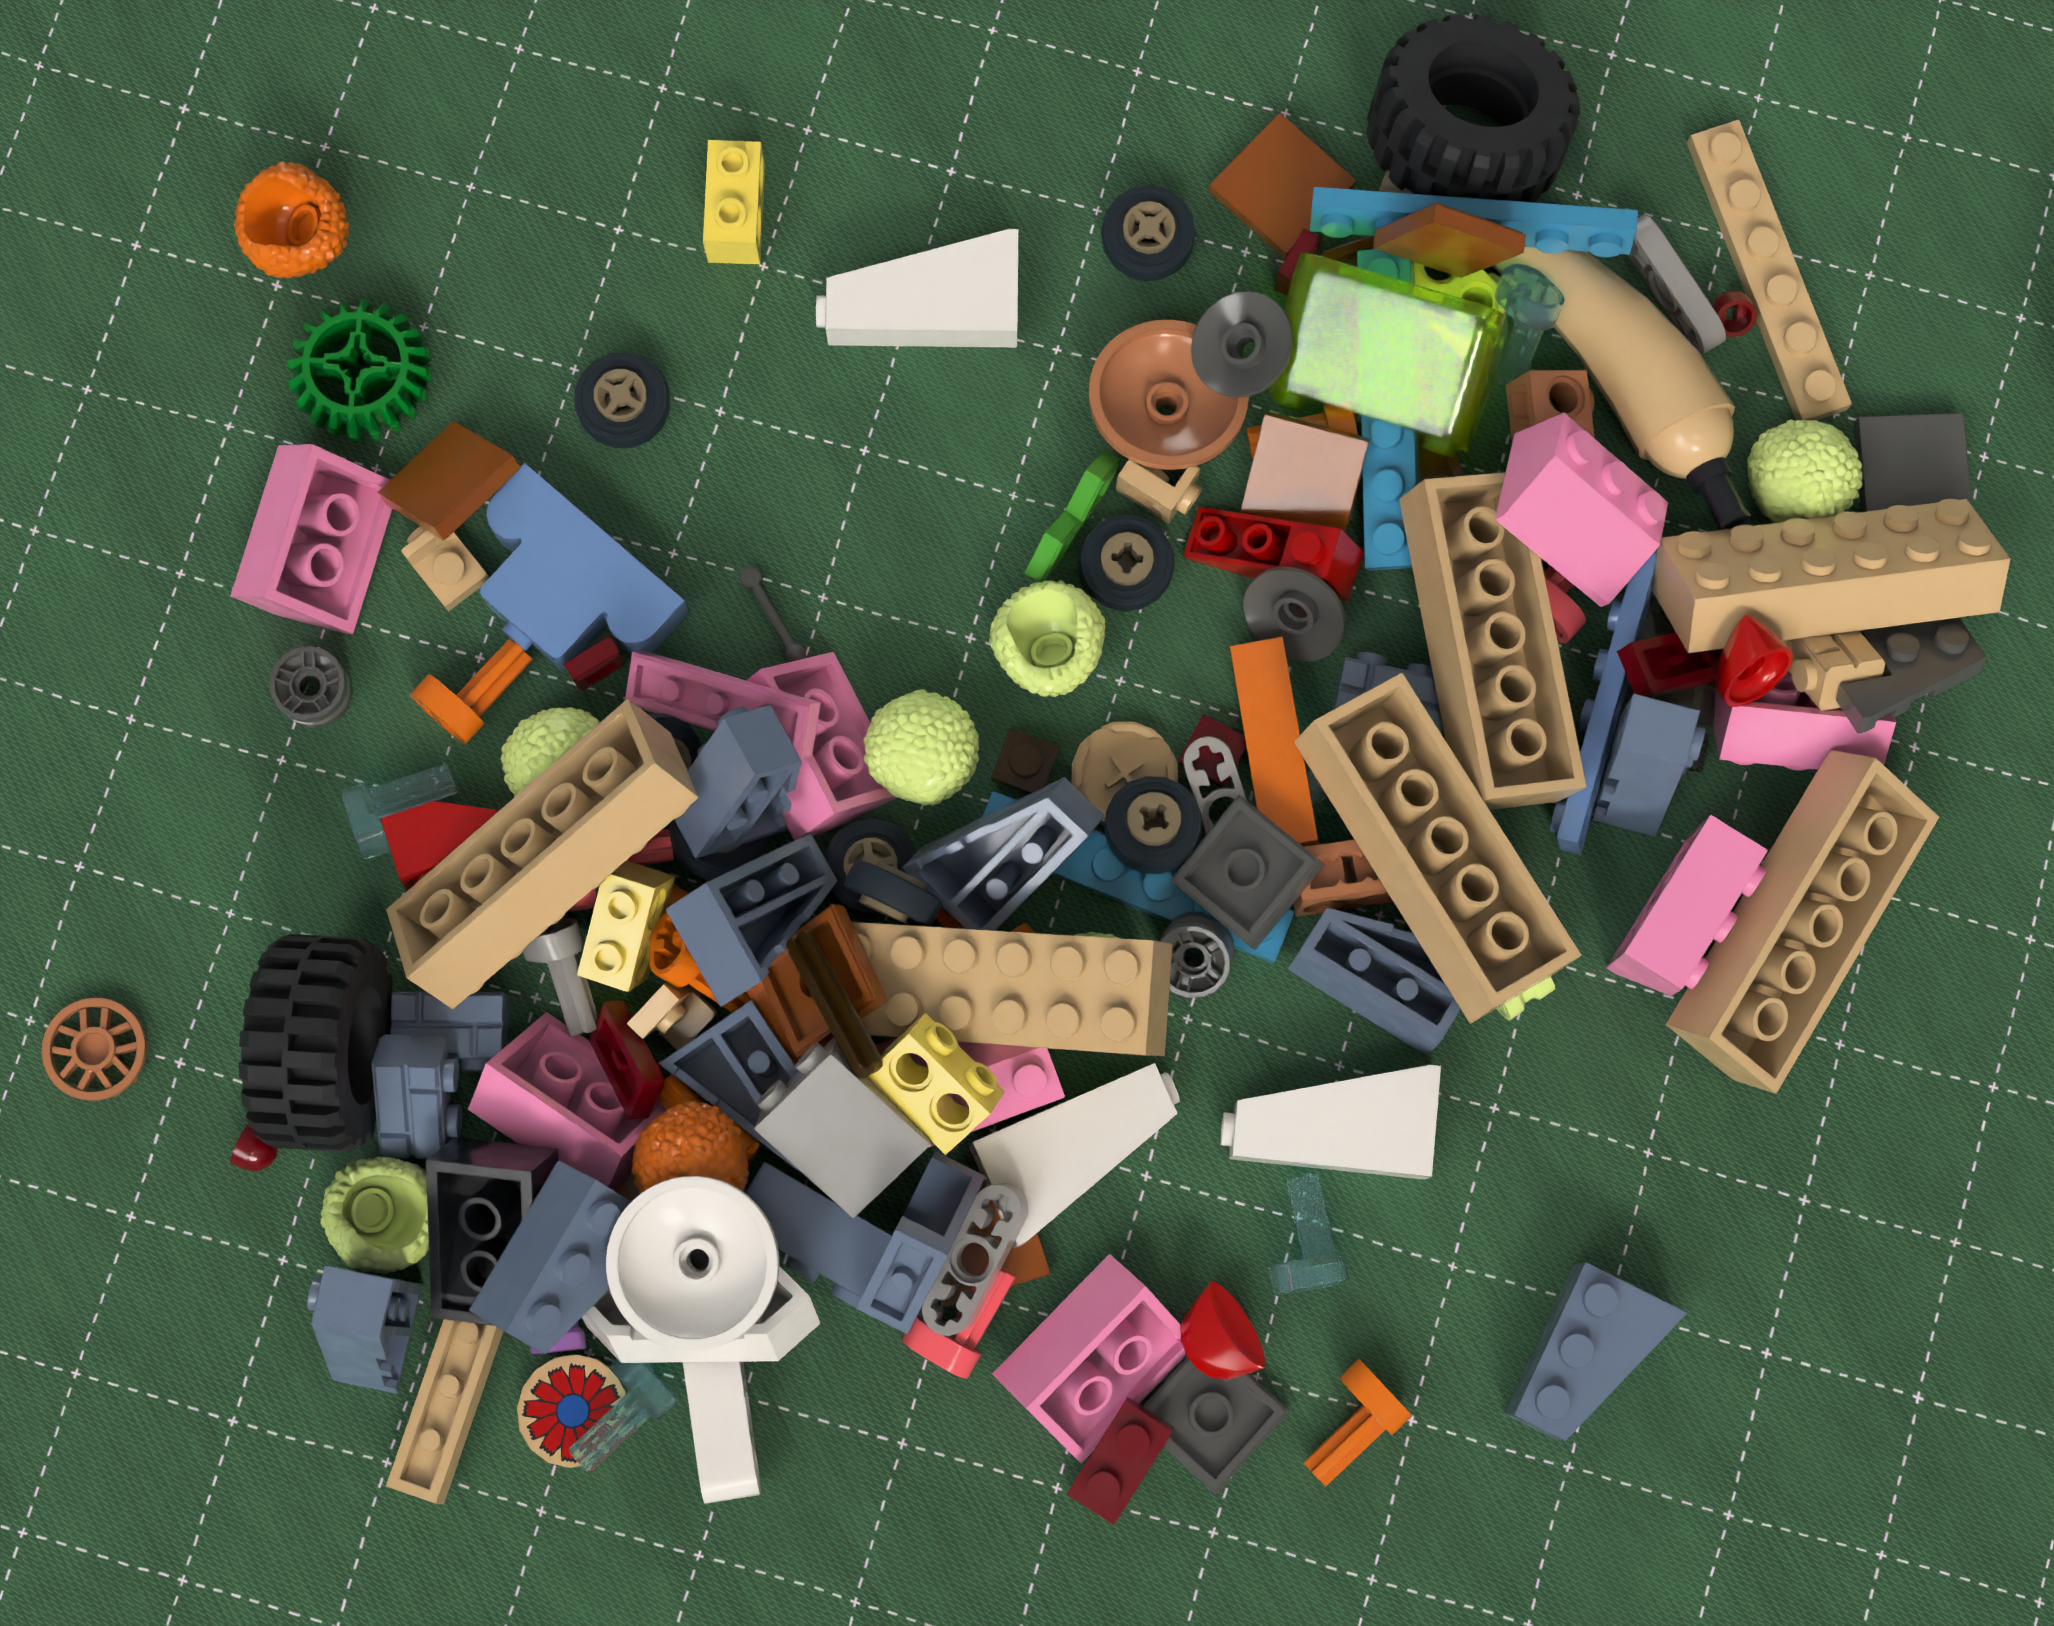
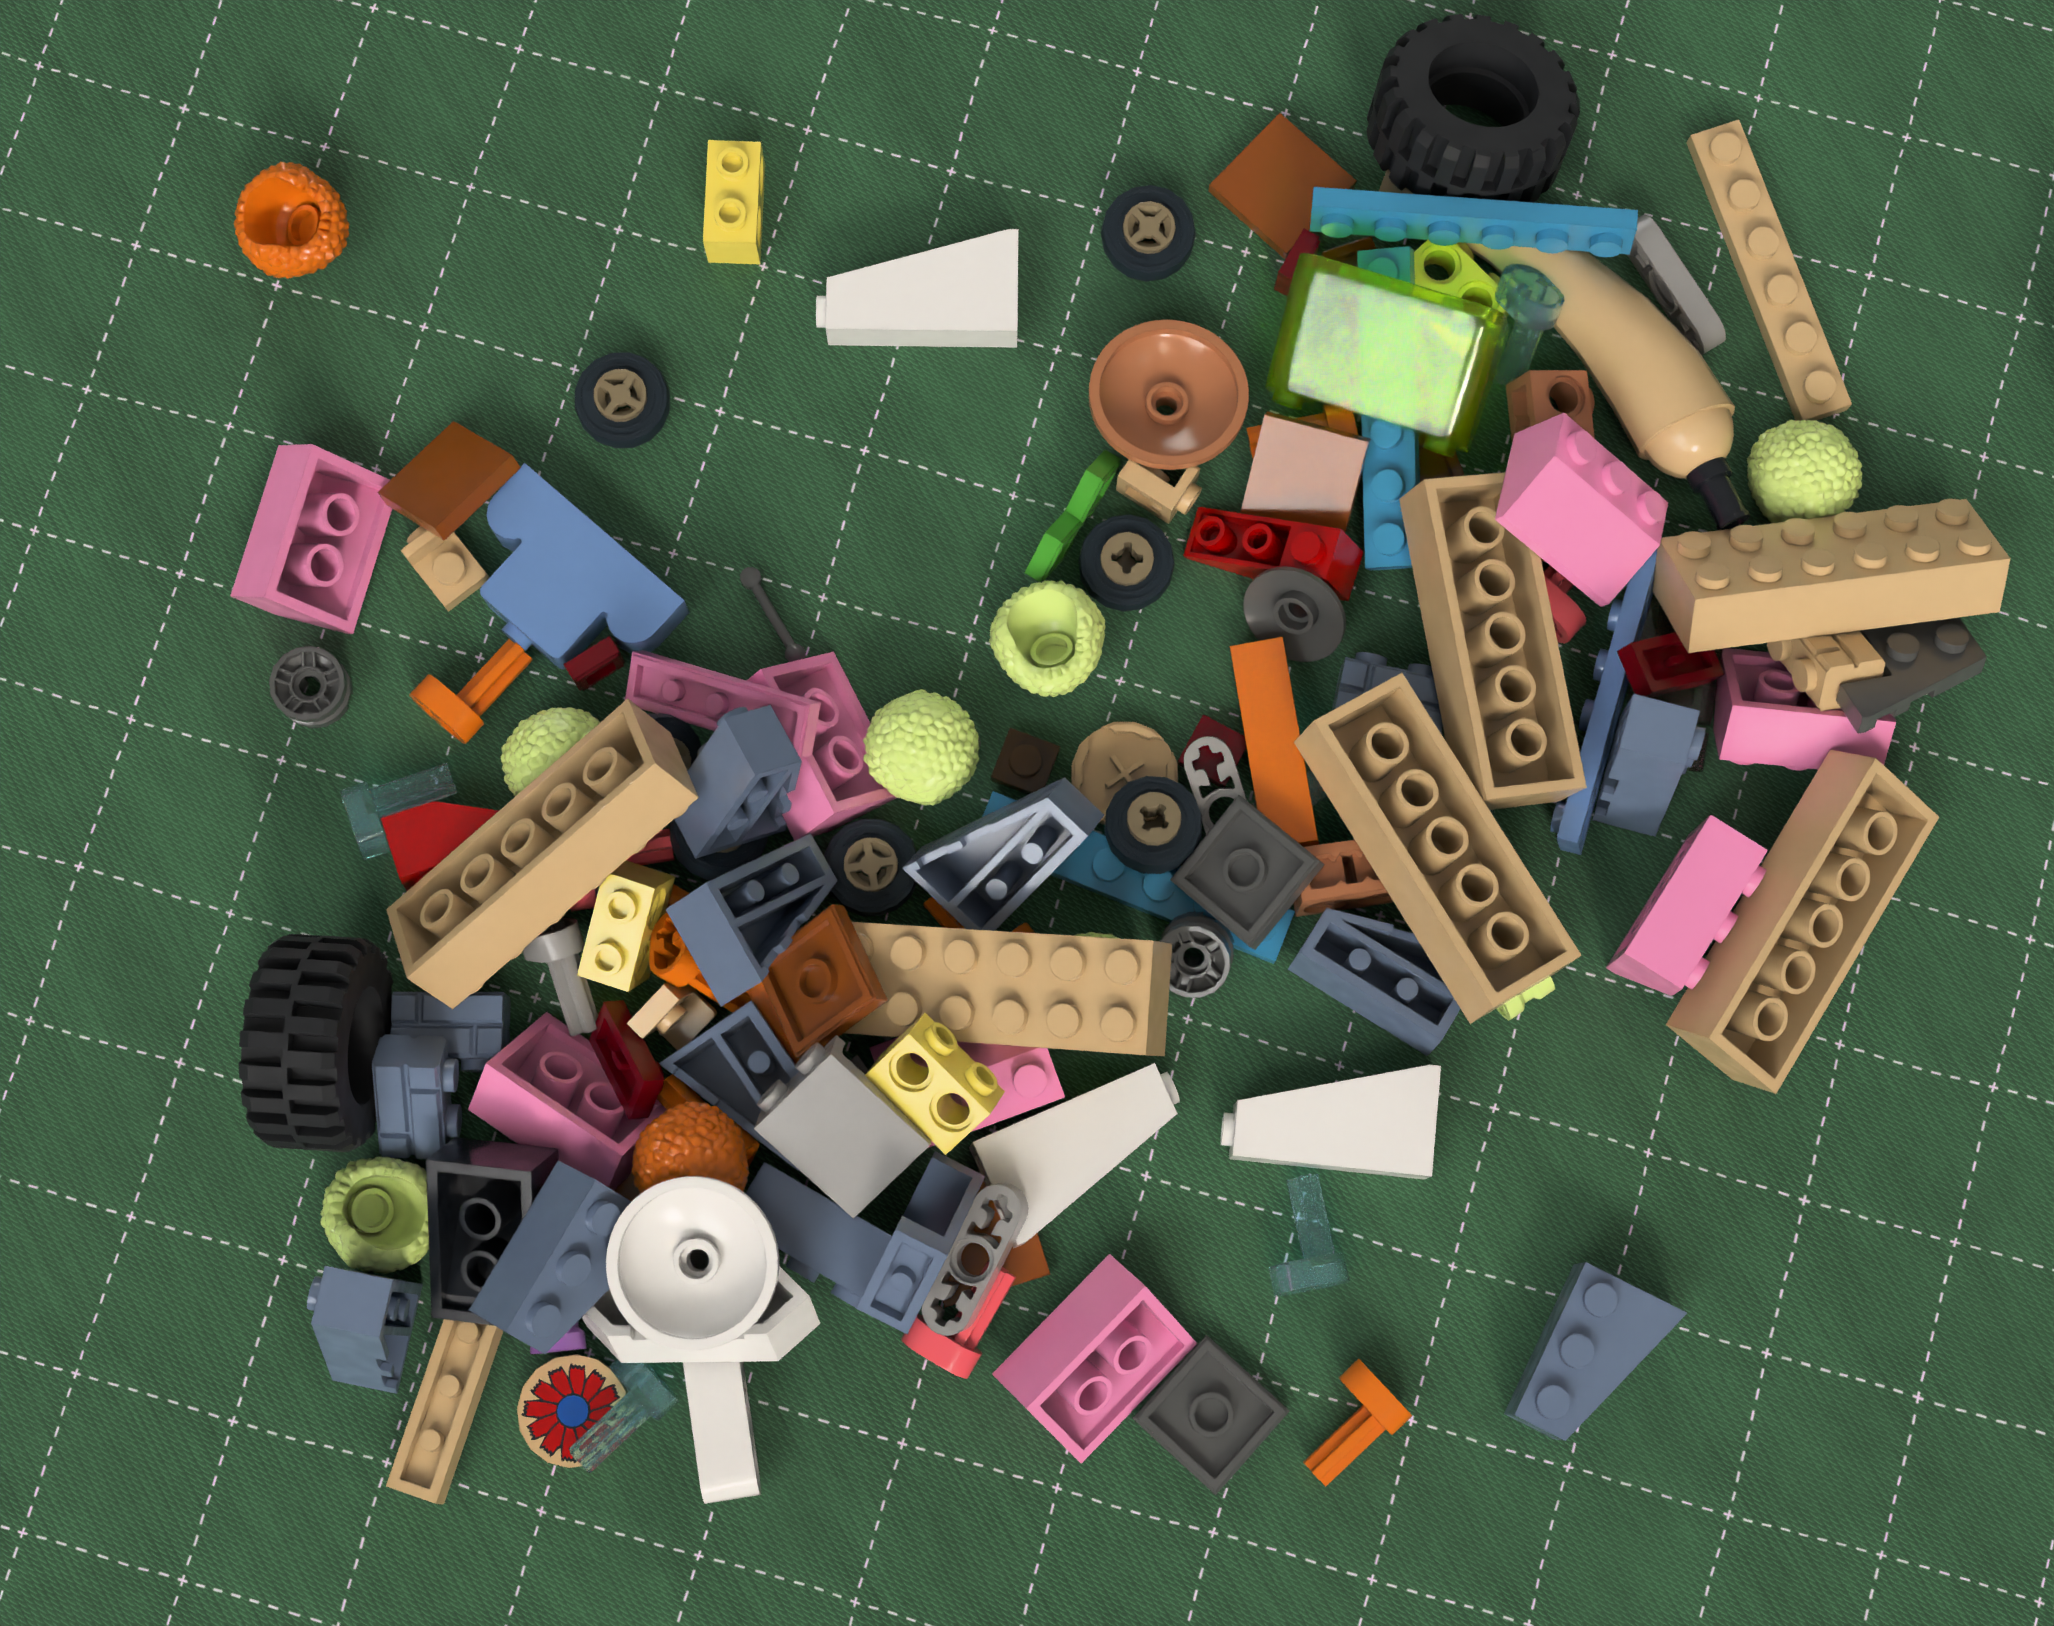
(94, 1049): nougat wheel -> none
(251, 1152): dark red hinge -> none
(319, 363): green gear -> none
(834, 1004): dark brown axle -> none
(893, 893): black wheel -> none
(1120, 1460): dark red plate -> none
(1221, 1336): red piece -> none
(1223, 335): dark grey dish -> none
(1449, 240): dark orange tile -> none
(1743, 312): dark red hinge -> none
(1751, 663): red piece -> none
(1912, 459): dark grey tile -> none

